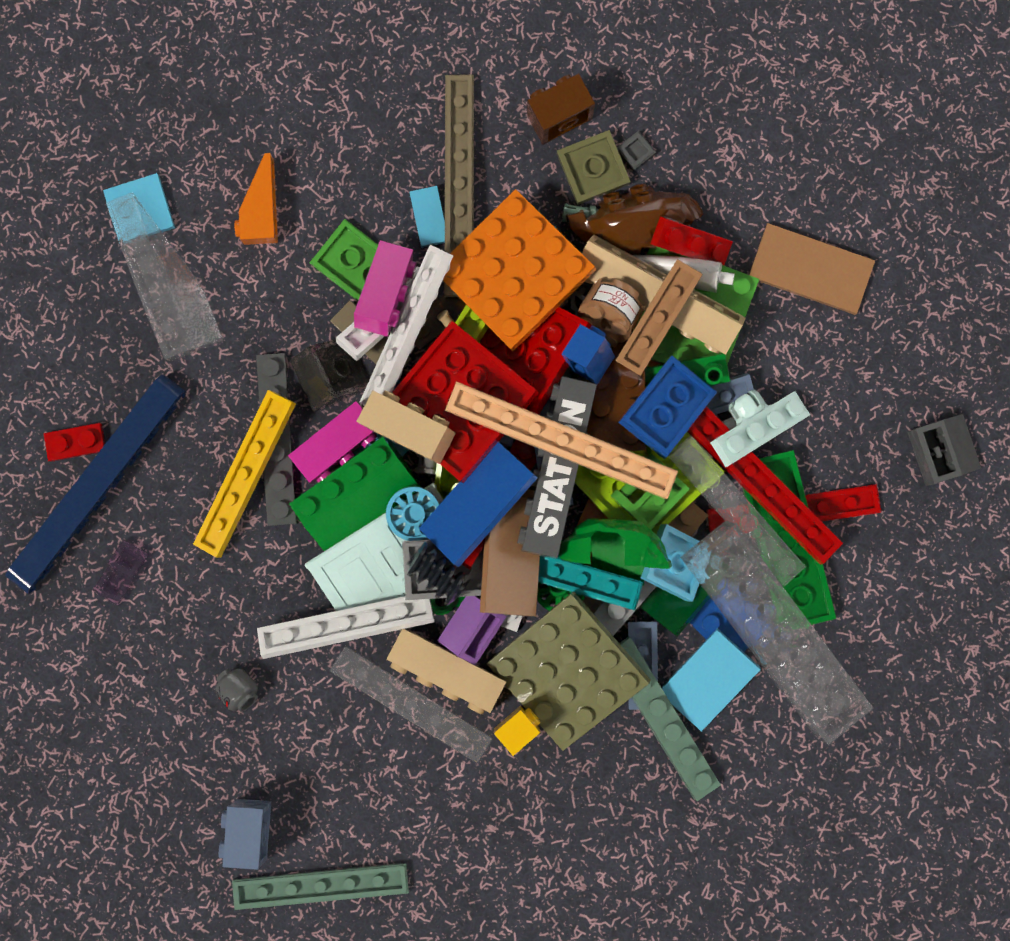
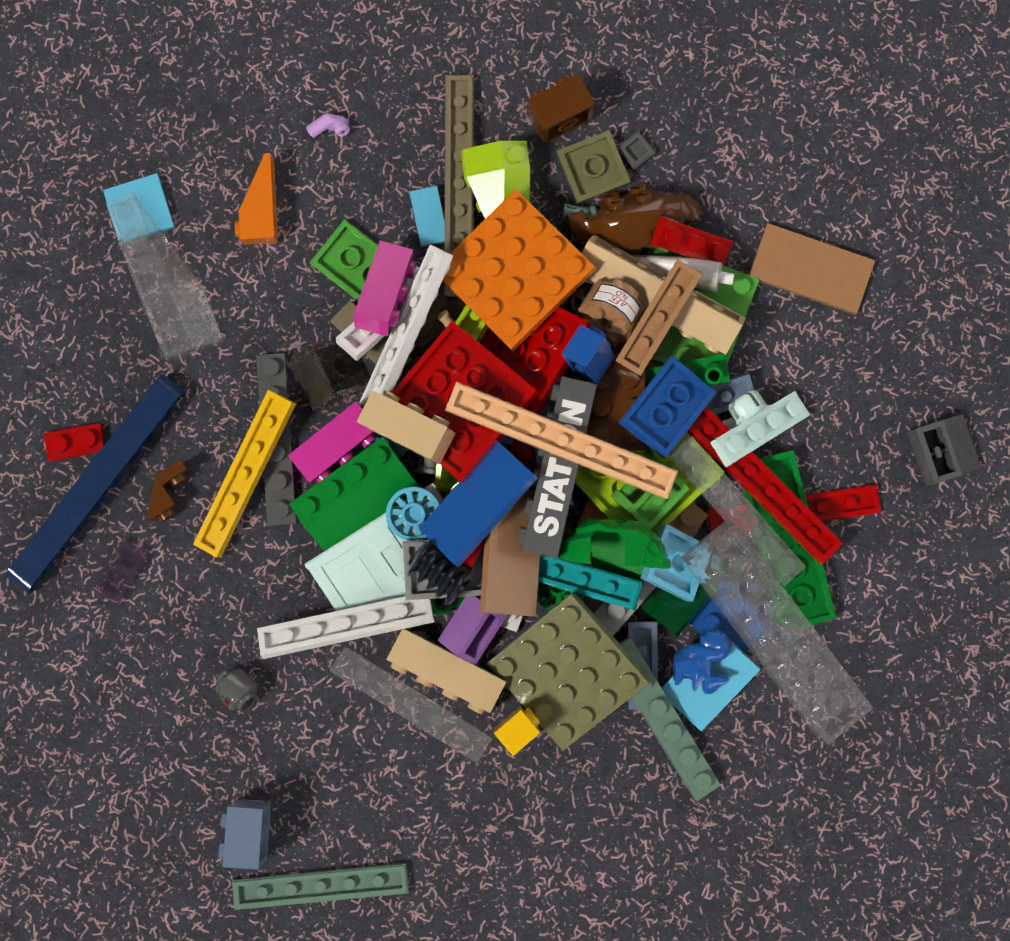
(162, 500): none -> reddish brown slope
(329, 122): none -> lavender arm
(496, 172): none -> lime wedge
(696, 659): none -> blue animal

